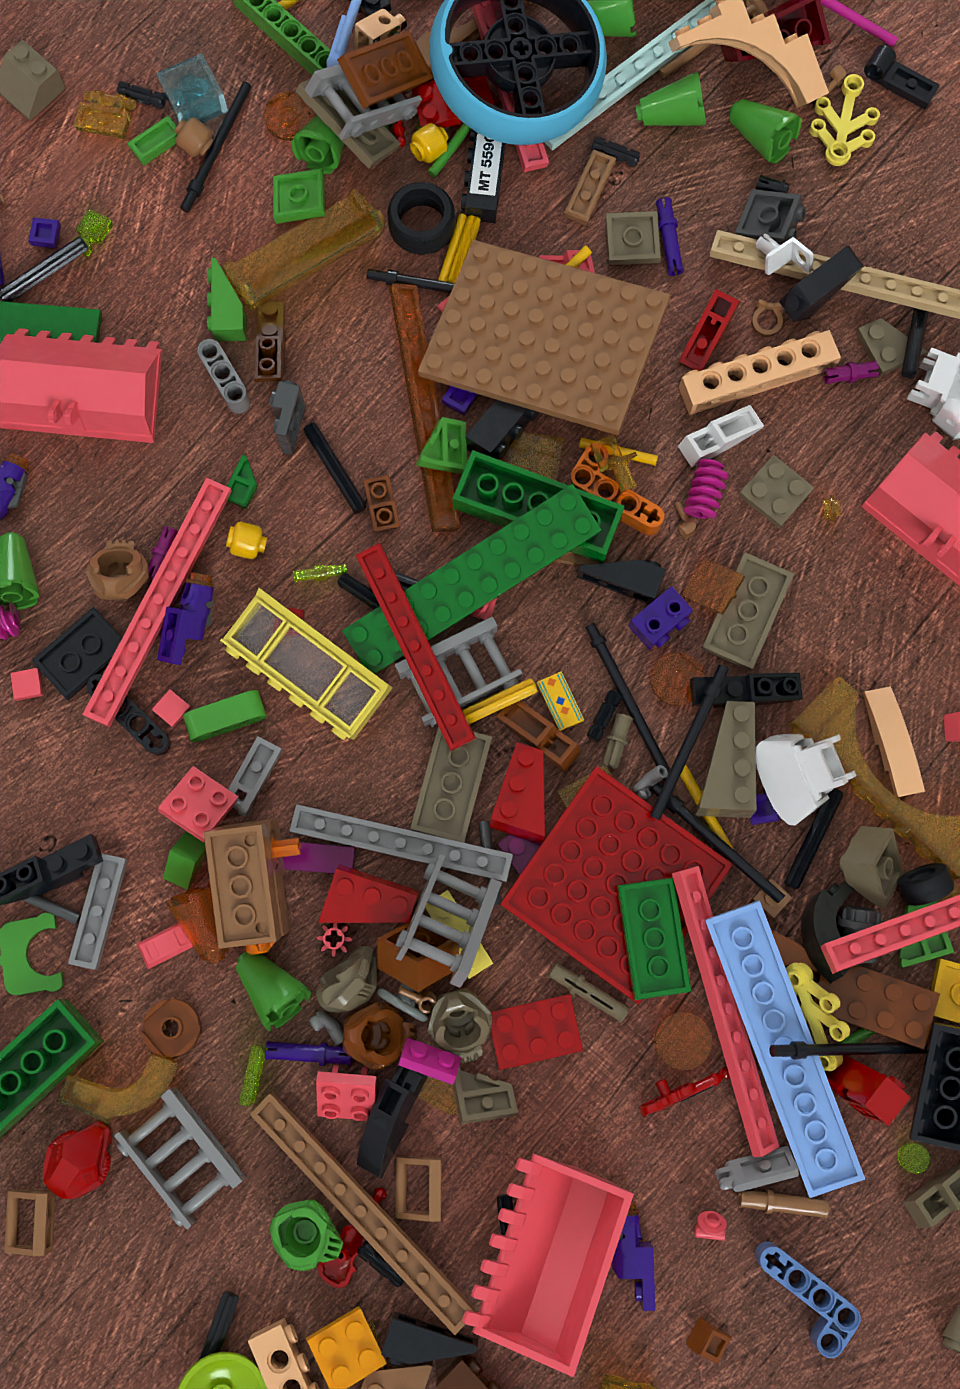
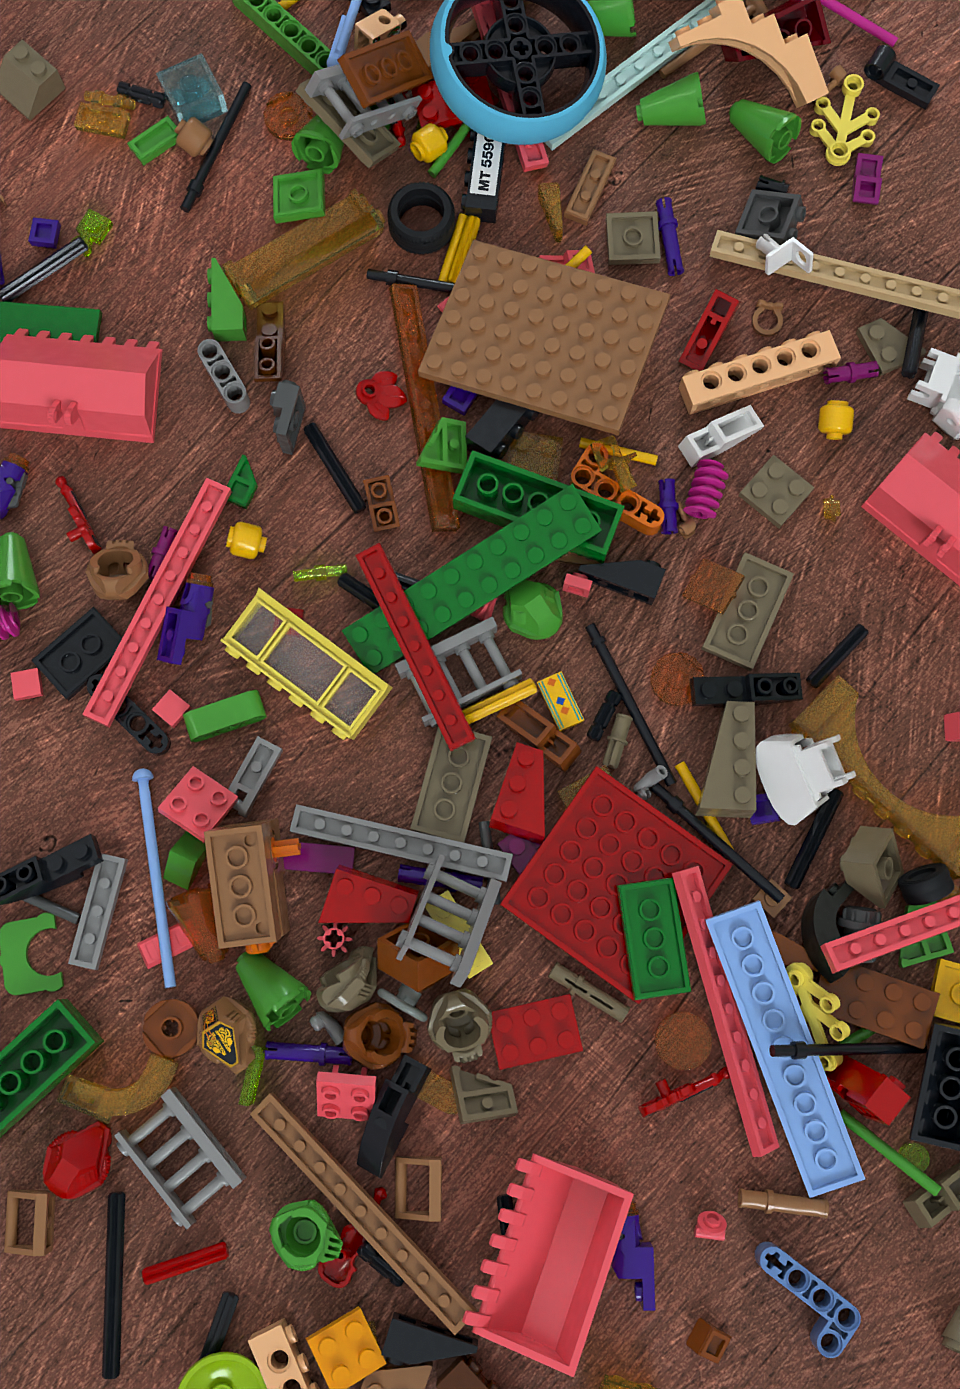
(79, 516): none -> red piece
(113, 1285): none -> black axle
(143, 776): none -> light blue bar
(185, 1263): none -> red axle
(227, 1033): none -> medium nougat helmet
(384, 394): none -> red plate
(415, 875): none -> dark purple pin
(419, 998): medium nougat hand -> none
(430, 1061): dark pink plate -> none
(533, 610): none -> bright green helmet
(551, 205): none -> clear yellow slope
(577, 584): none -> coral plate
(617, 151): black axle -> none
(661, 618): dark purple brick -> none
(668, 505): none -> dark purple pin
(711, 693): black bar -> none
(757, 1171): light grey hinge -> none
(821, 285): black slope -> none
(836, 419): none -> yellow head
(837, 656): none -> black axle
(867, 179): none -> magenta slope
(891, 1154): none -> bright green bar
(894, 741): light nougat slope -> none

